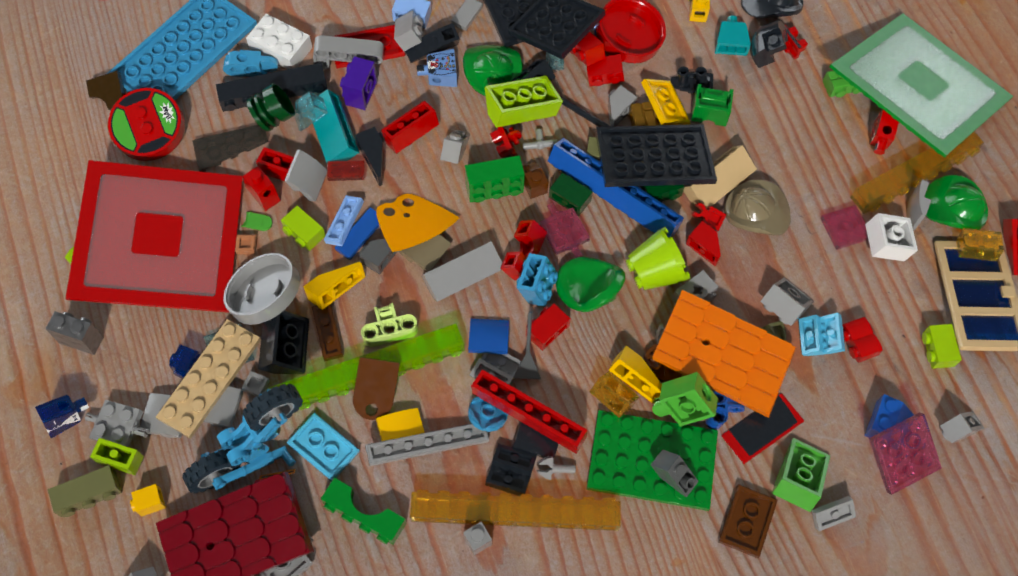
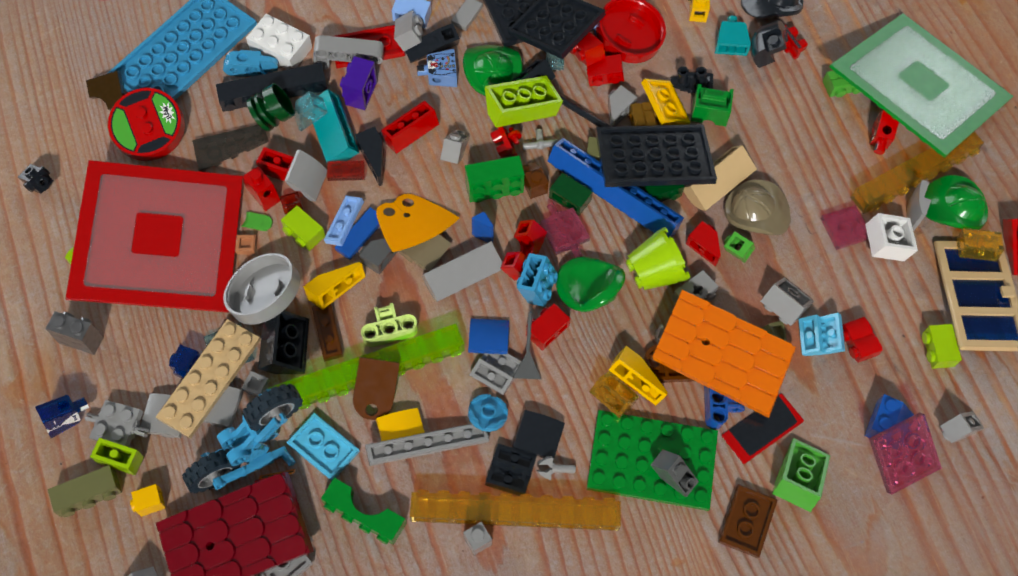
(36, 178): none -> black brick
(290, 201): none -> clear red brick
(482, 227): none -> blue slope
(529, 411): red brick -> none
(686, 400): bright green brick -> none
(710, 215): red plate -> none
(735, 240): none -> bright green brick
(833, 513): light grey plate -> none

